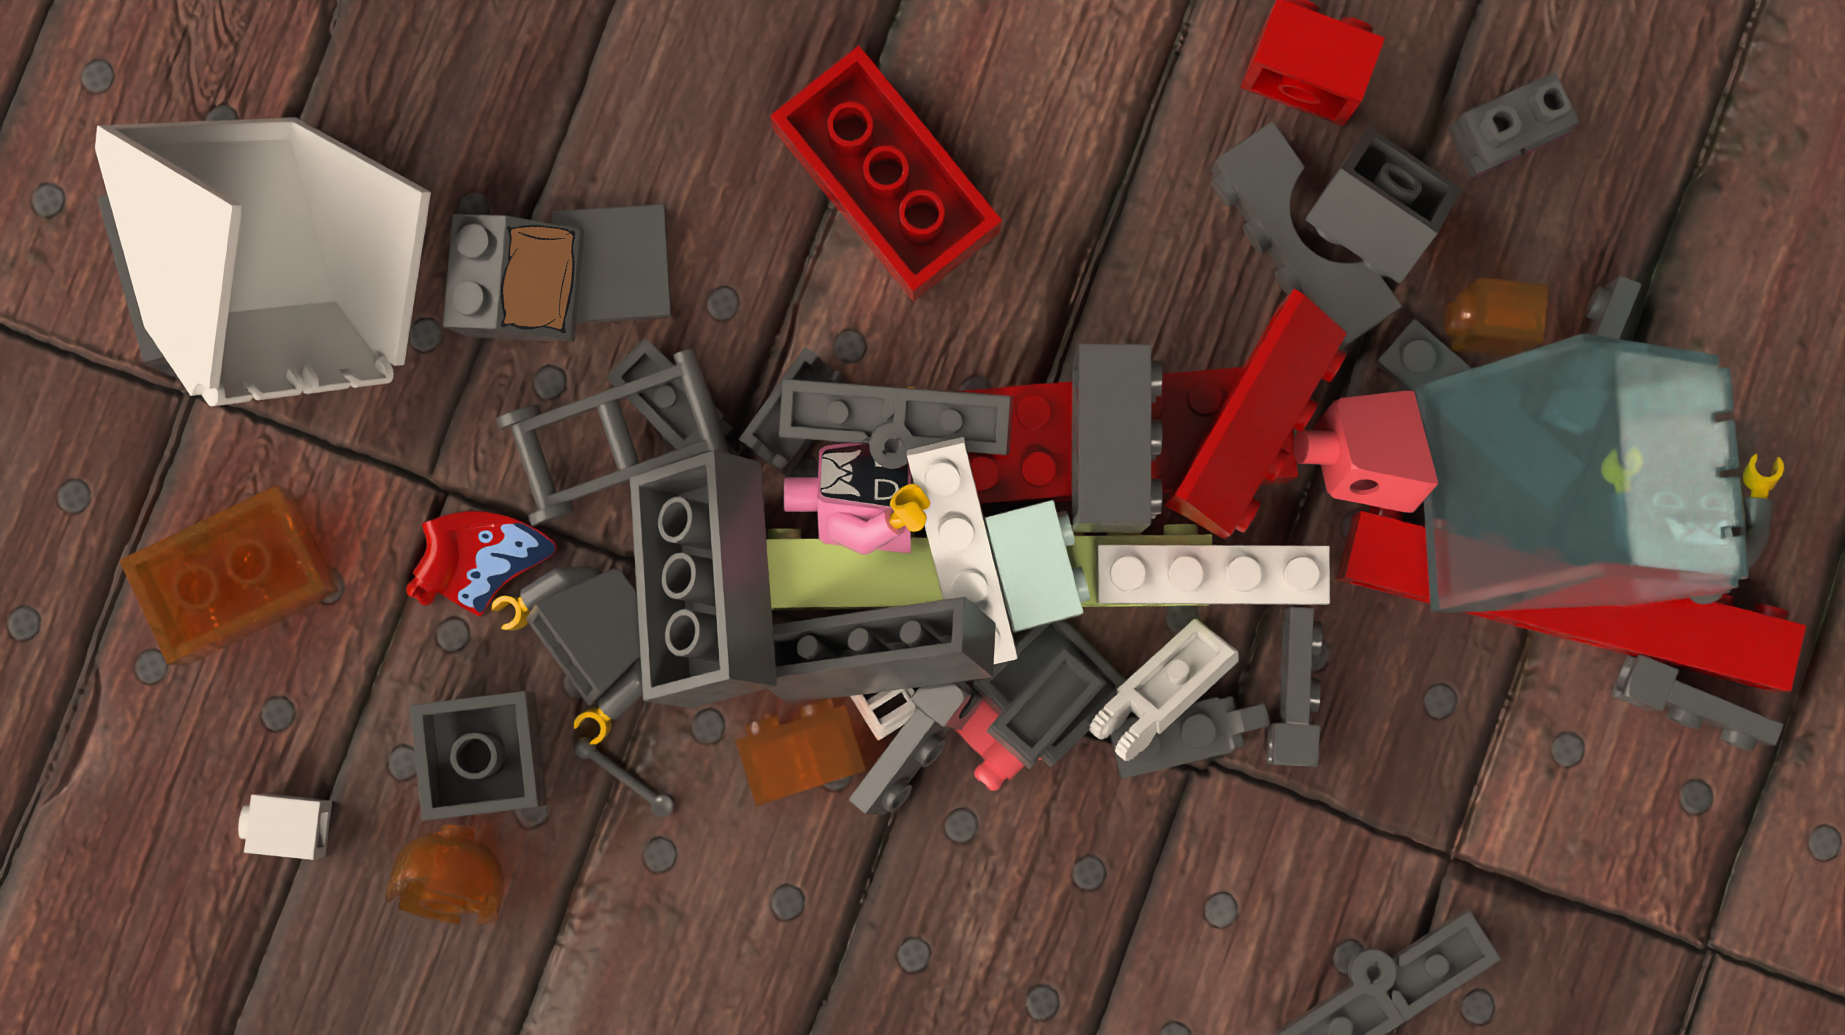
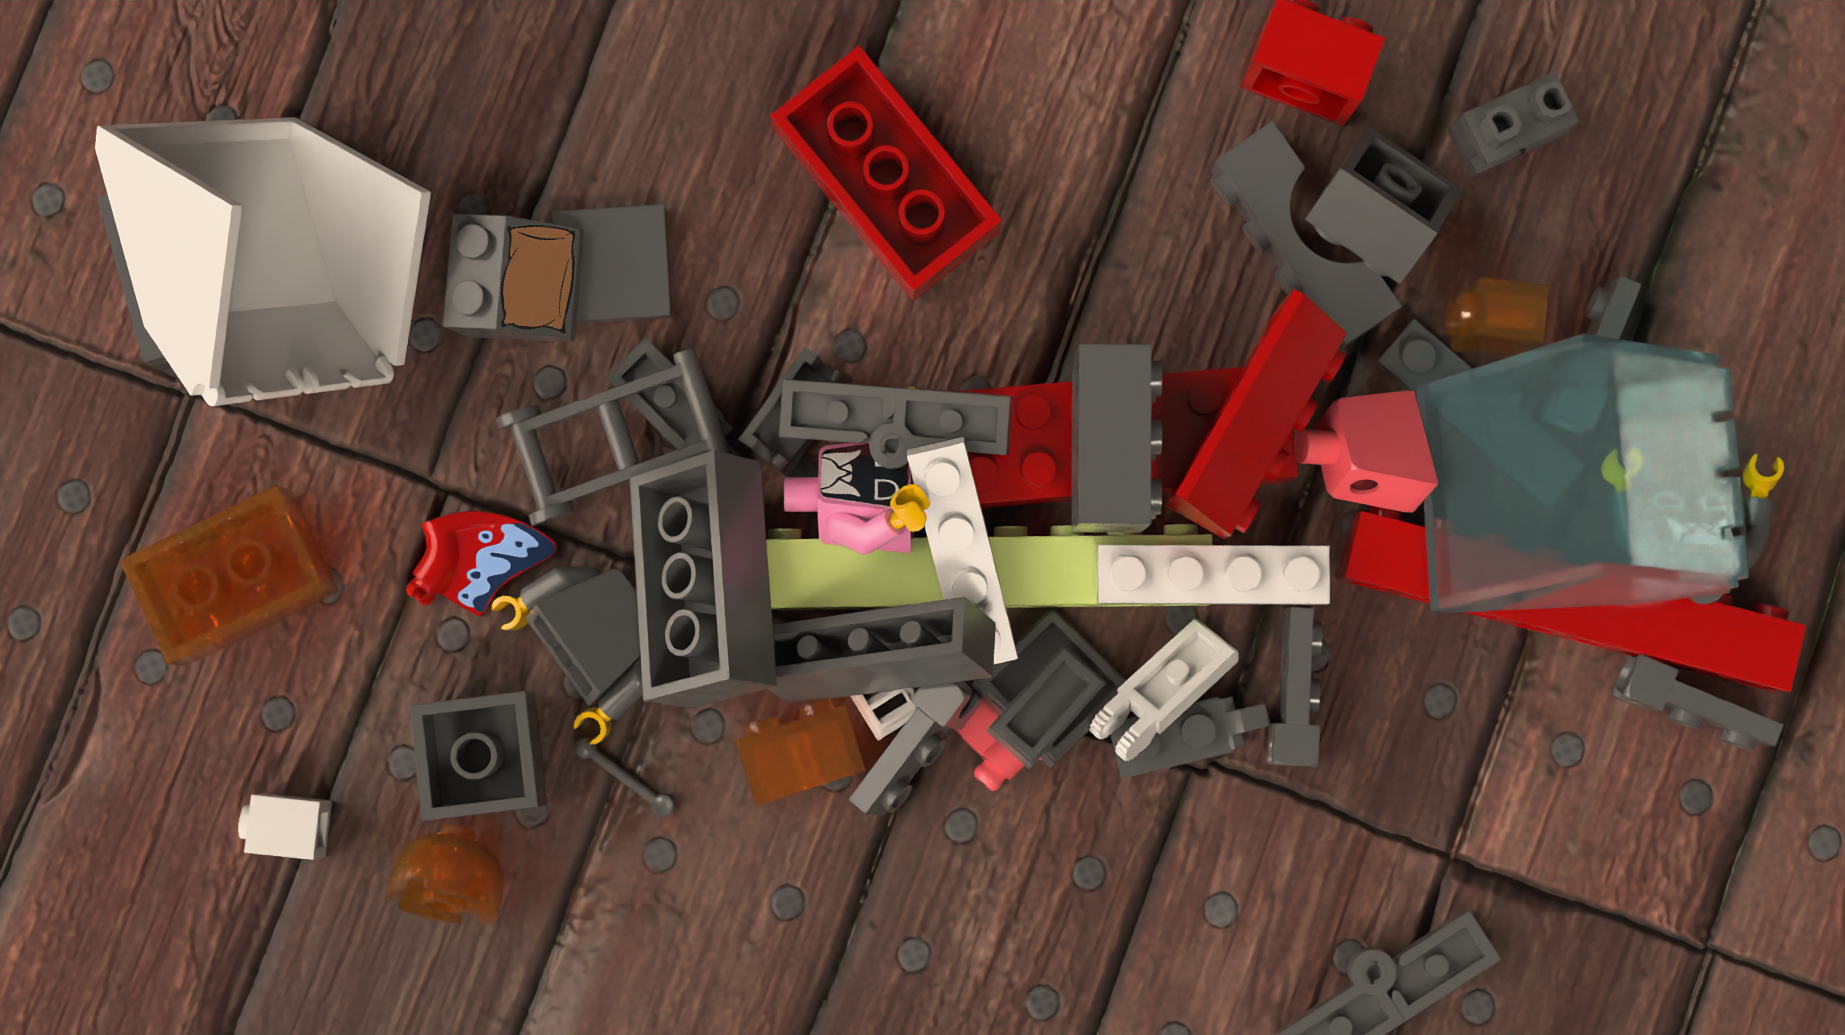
(1036, 566): light aqua brick -> none

